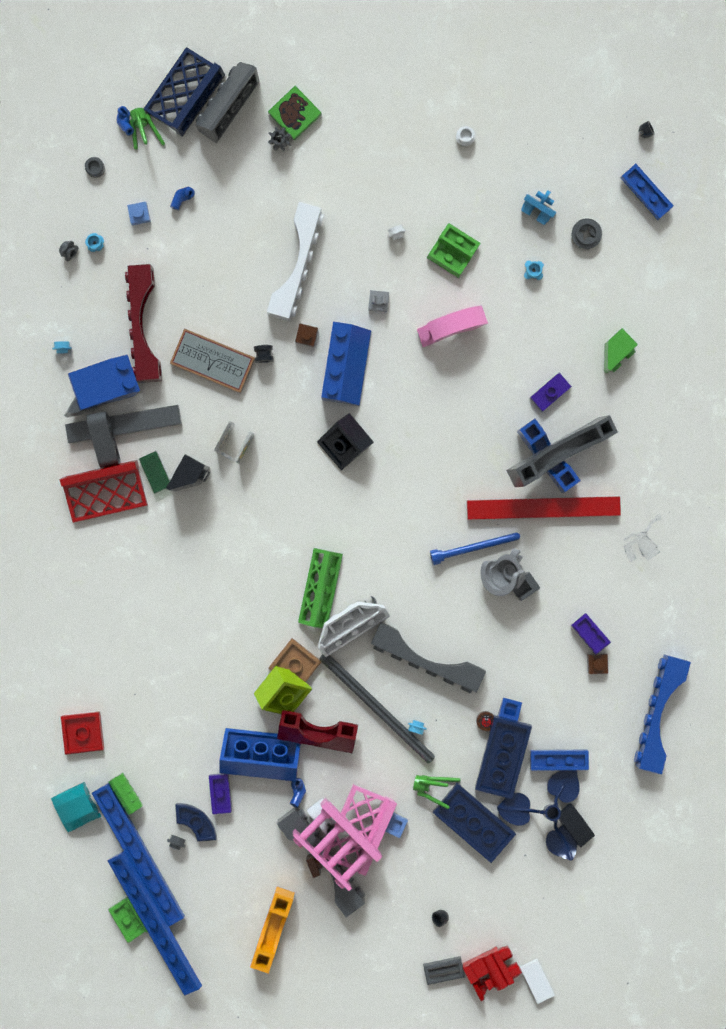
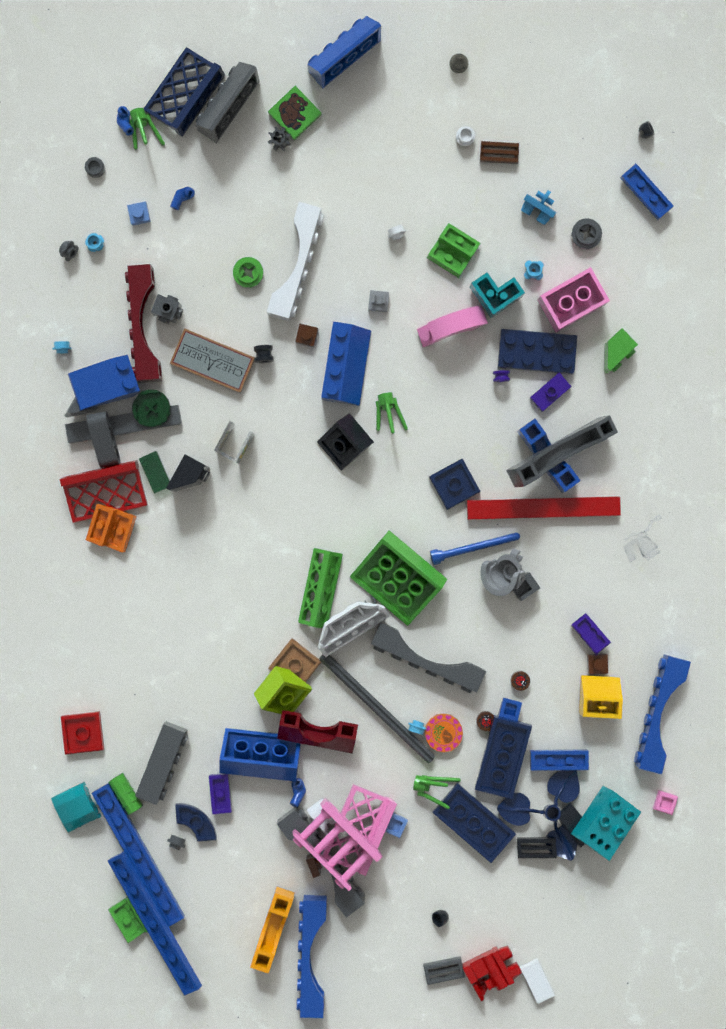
(111, 528): none -> orange slope
(151, 408): none -> dark green tile
(161, 306): none -> dark grey brick
(161, 763): none -> dark grey brick
(249, 263): none -> bright green gear
(312, 995): none -> blue arch
(344, 51): none -> blue slope
(386, 402): none -> bright green plant
(398, 578): none -> bright green slope
(443, 732): none -> tile
(454, 484): none -> dark blue tile
(458, 63): none -> clear smoke plate
(494, 298): none -> teal brick
(501, 376): none -> dark purple bush
(505, 145): none -> reddish brown tile
(520, 680): none -> tile
(537, 351): none -> dark blue plate
(553, 847): none -> black tile
(573, 300): none -> bright pink brick
(600, 697): none -> yellow slope
(606, 822): none -> teal piece
(665, 802): none -> bright pink tile

